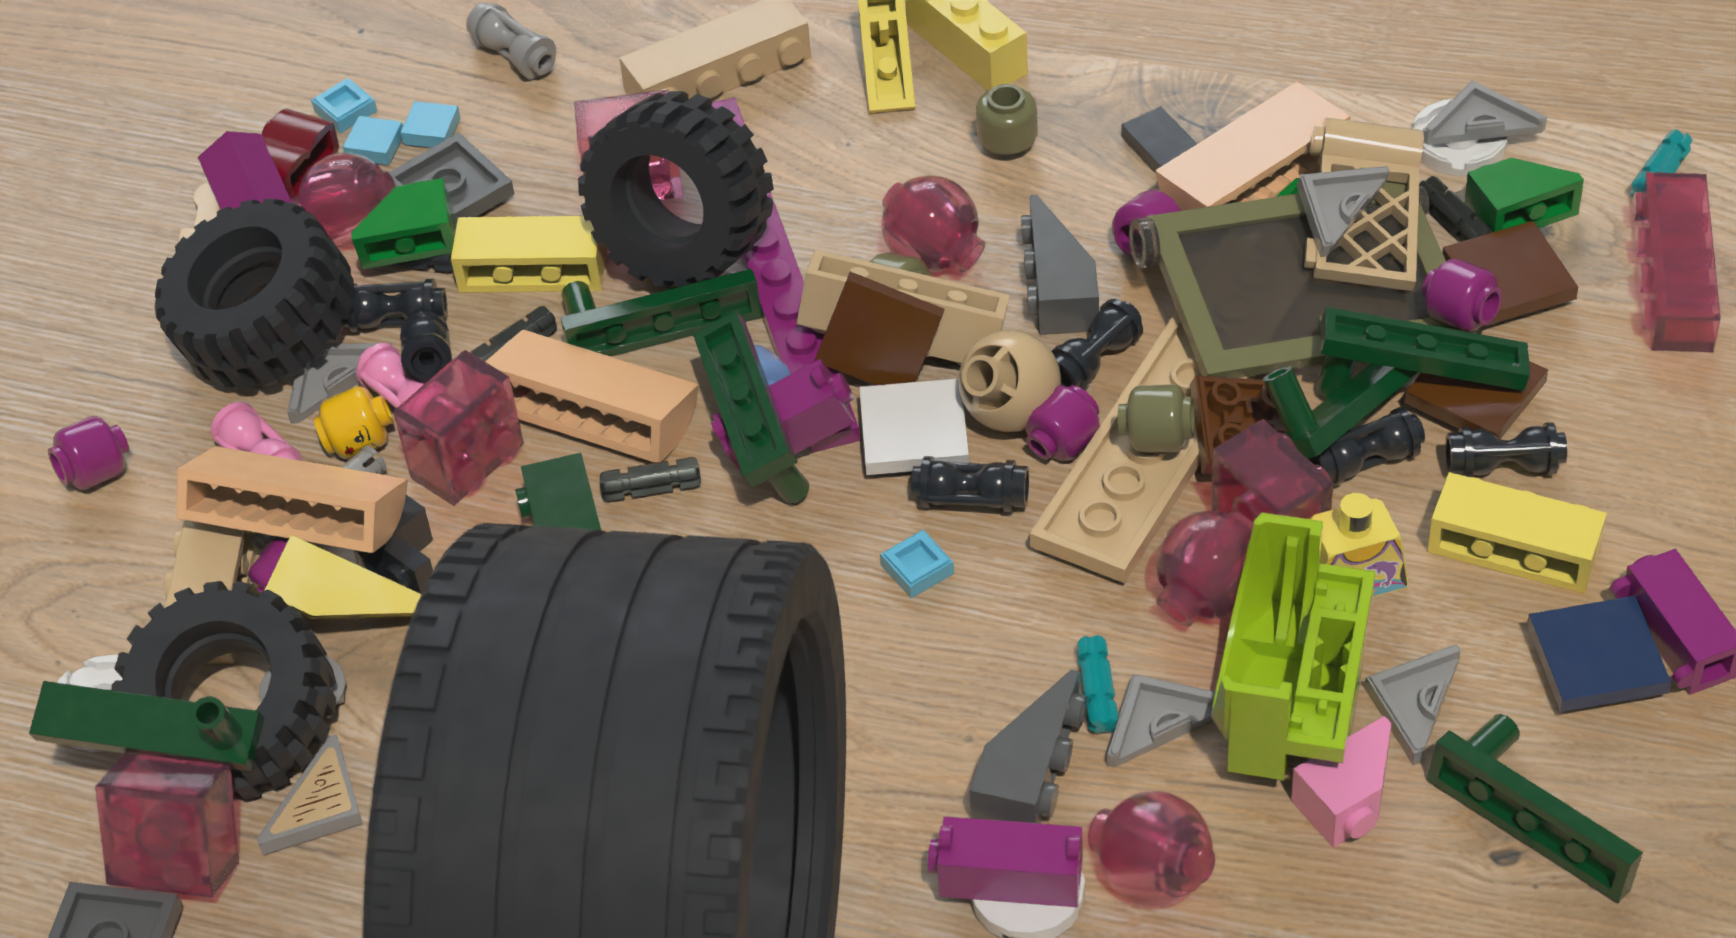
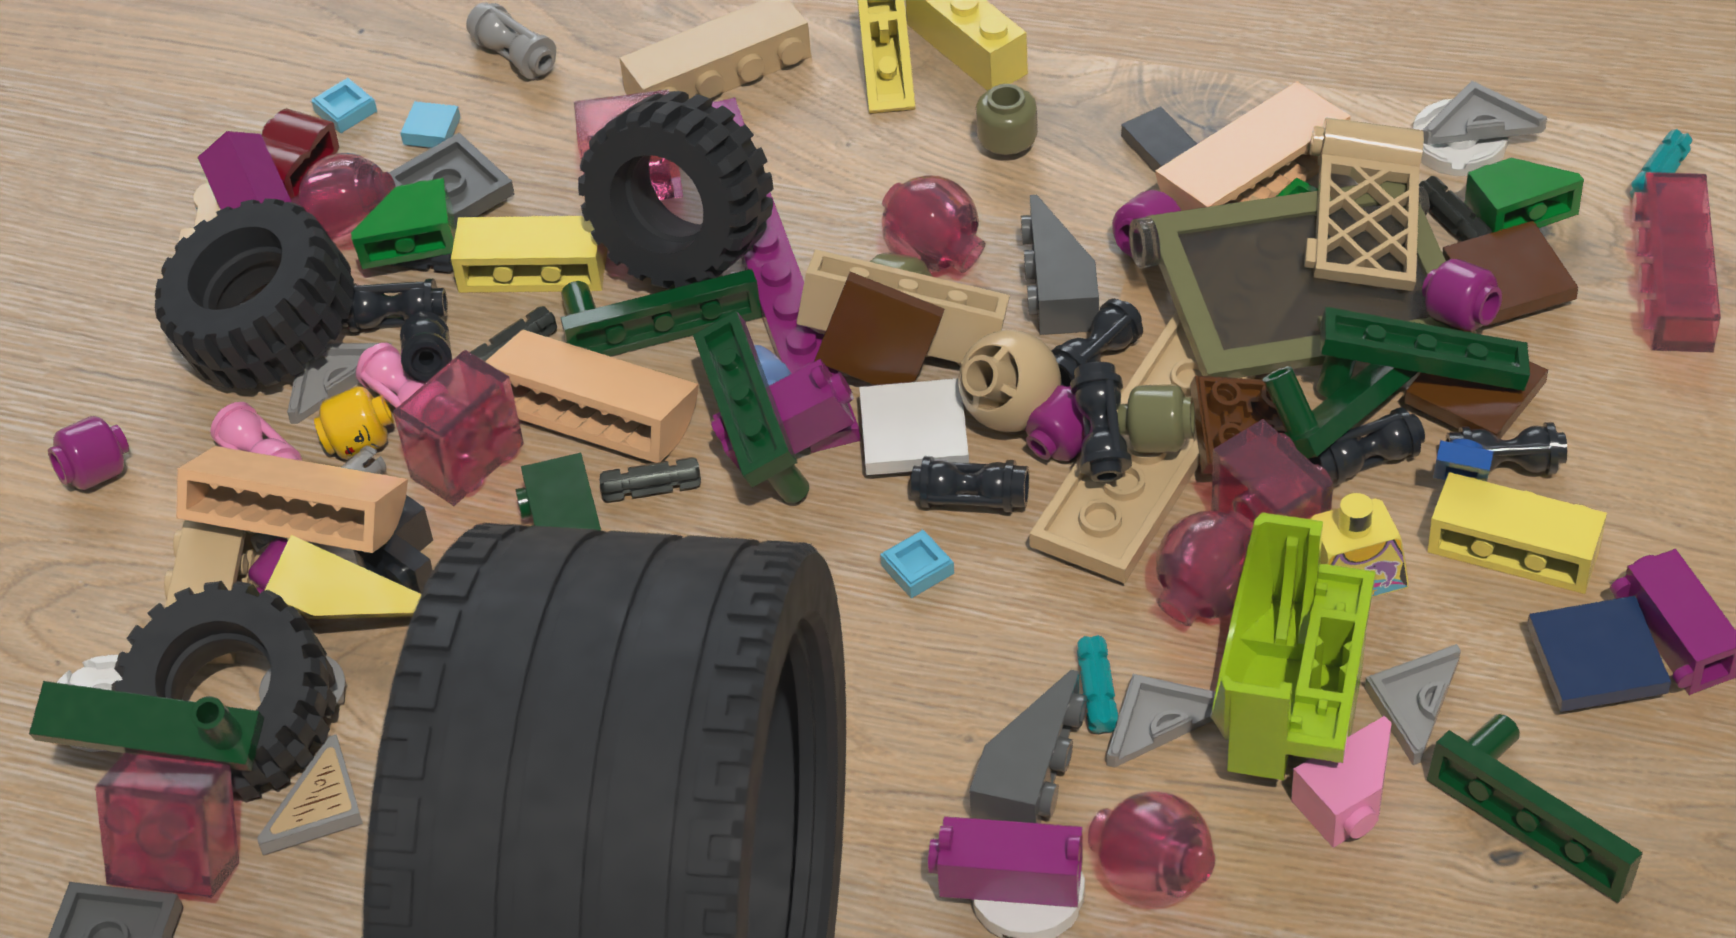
(374, 139): medium azure tile -> none
(1098, 398): none -> black piece
(1337, 200): light grey tile -> none
(1463, 458): none -> blue plate

